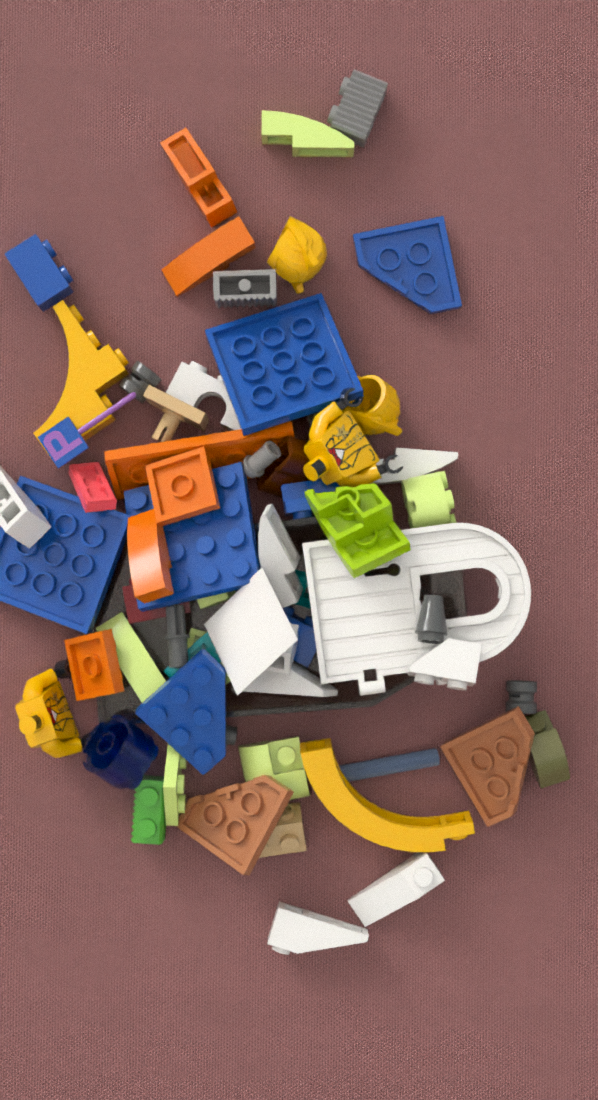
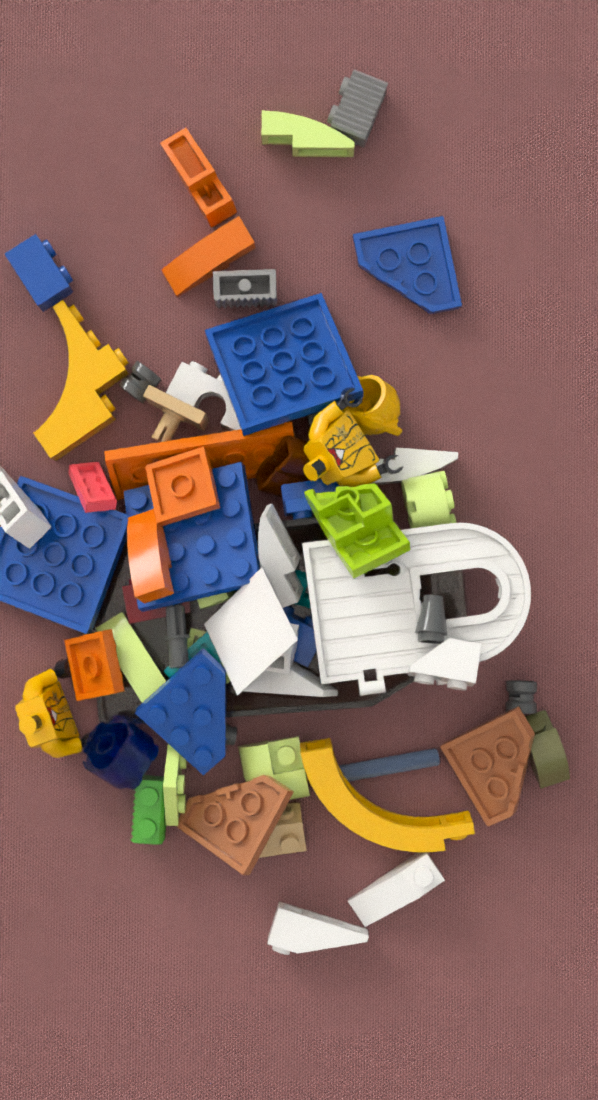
(65, 442): piece -> none
(262, 458): light grey pin -> none
(298, 253): yellow helmet -> none

